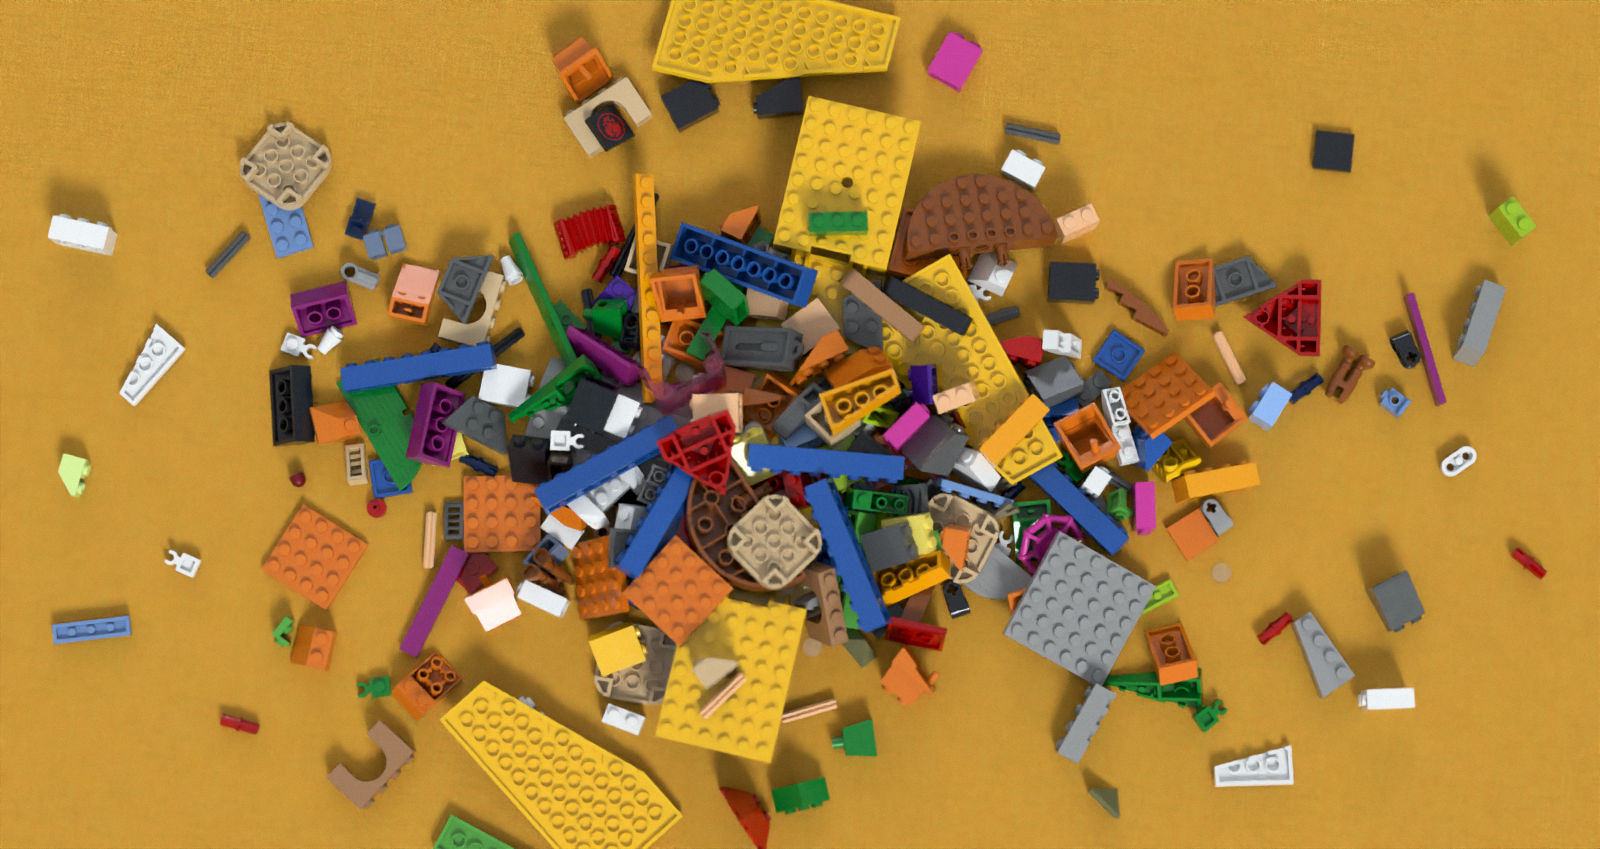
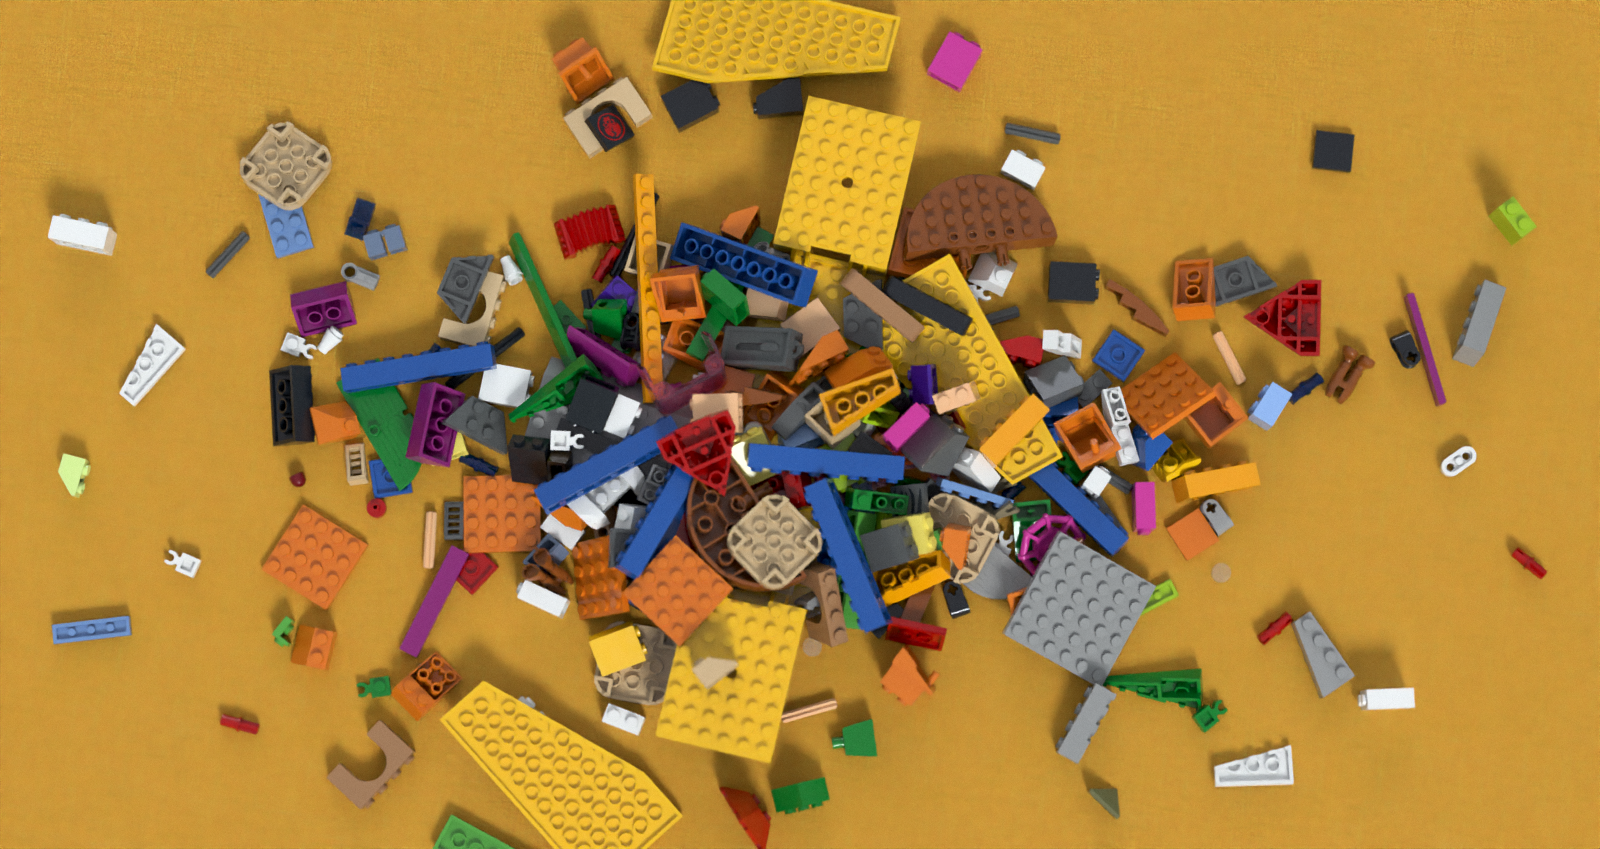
(413, 294): orange slope -> none
(494, 603): piece -> none
(684, 372): clear tile -> none
(722, 695): light nougat axle -> none
(838, 223): green brick -> none
(859, 648): olive slope -> none
(1076, 223): light nougat brick -> none
(1117, 505): bright green bracket -> none
(1171, 654): orange slope -> none
(1394, 409): medium blue brick -> none
(1396, 602): dark grey slope -> none

